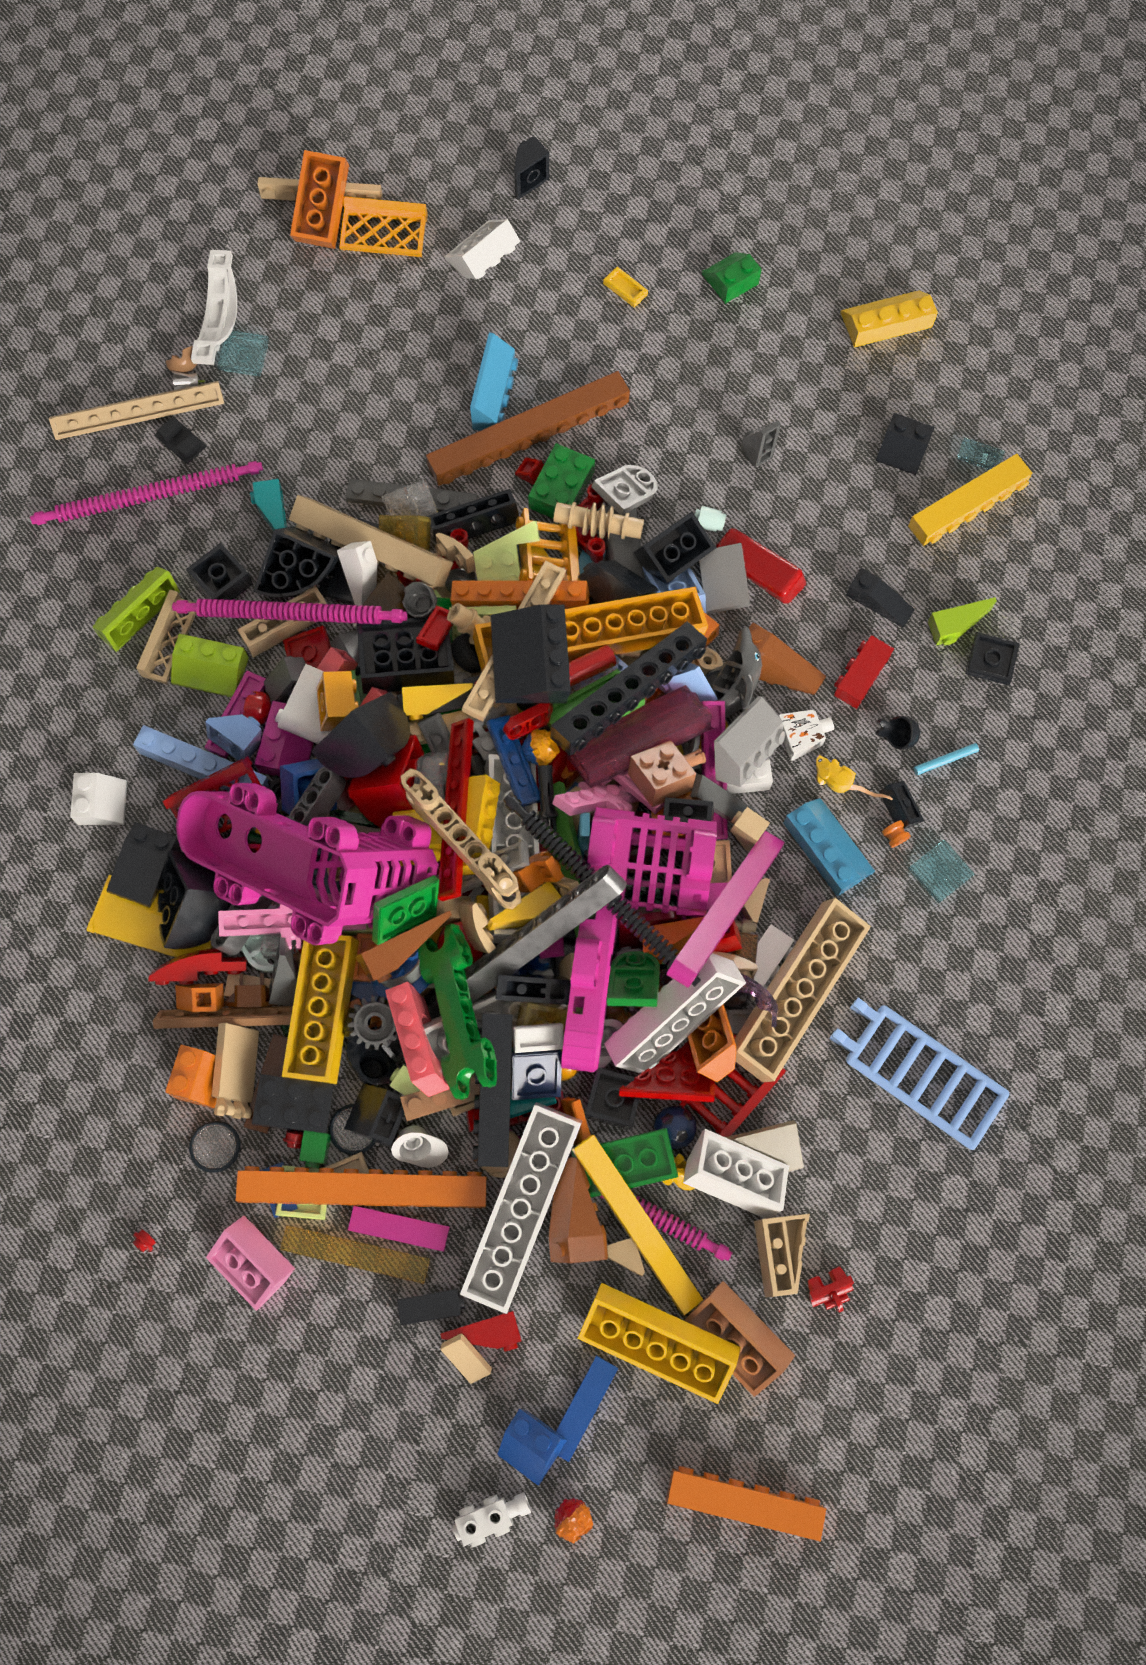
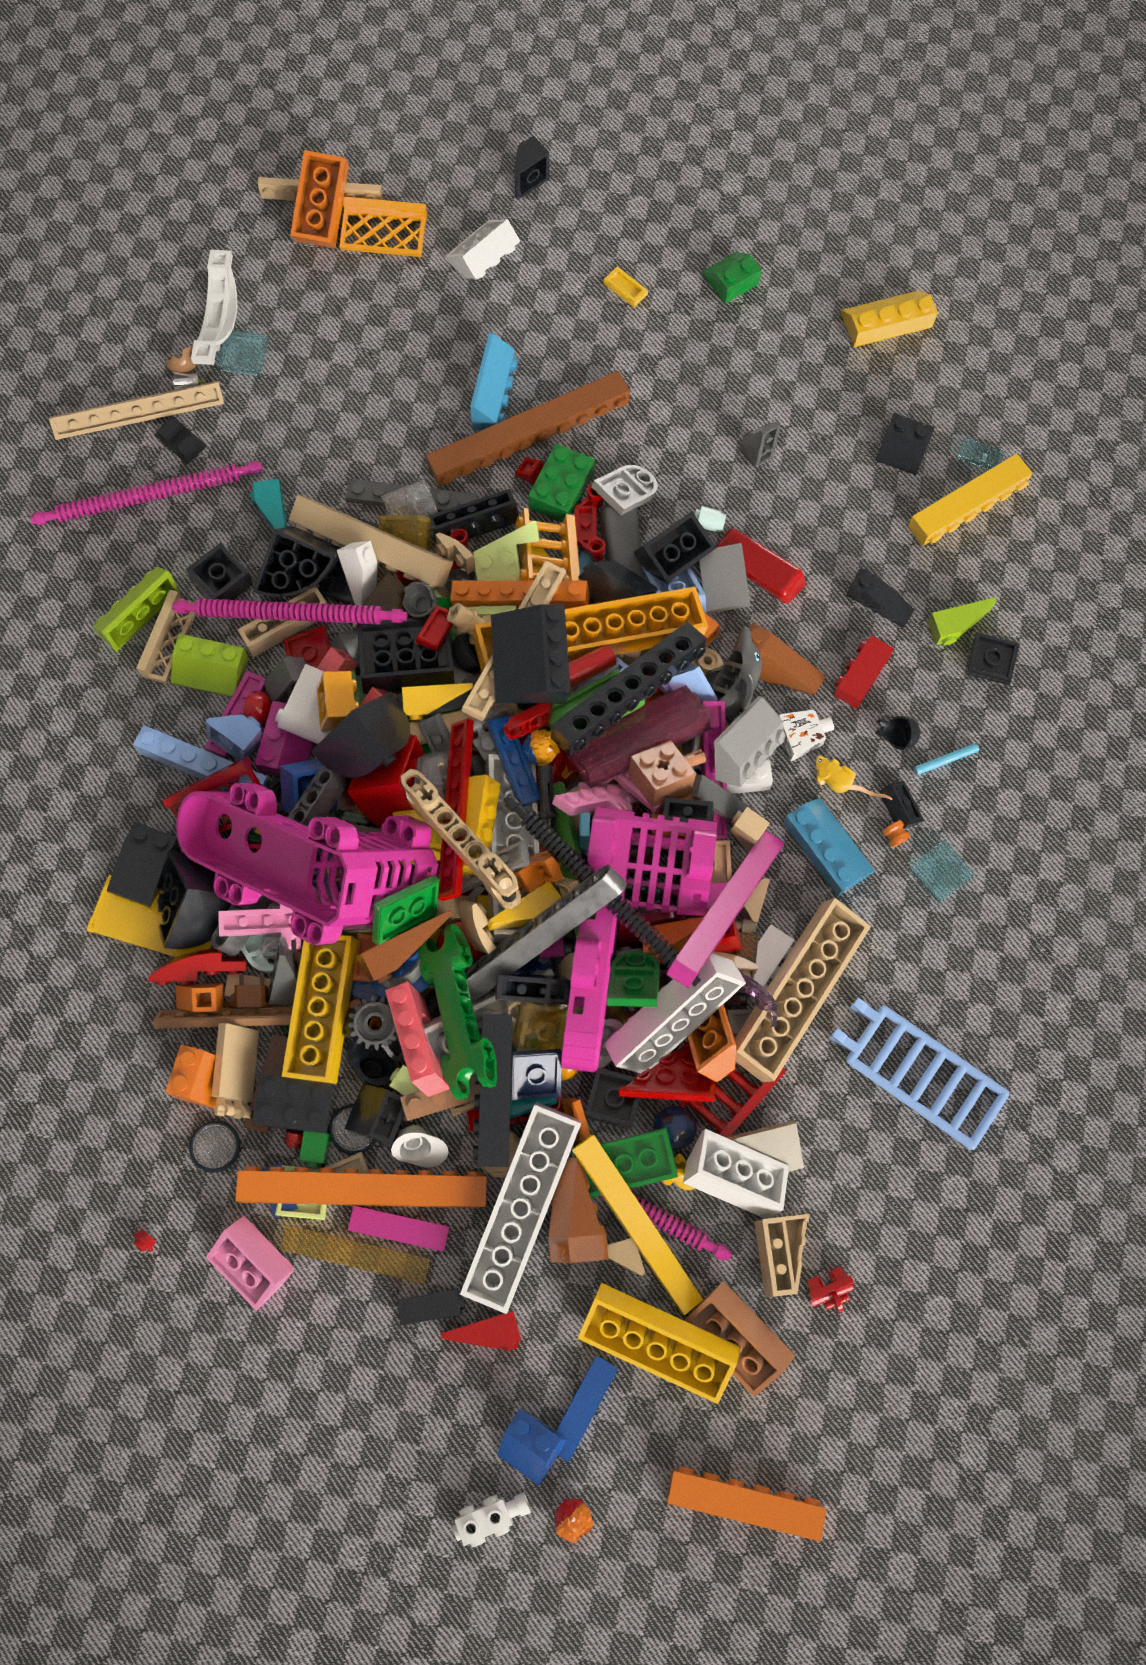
(98, 799): white slope -> none
(466, 1358): tan tile -> none
(538, 1037): white tile -> none
(598, 520): tan piece -> none

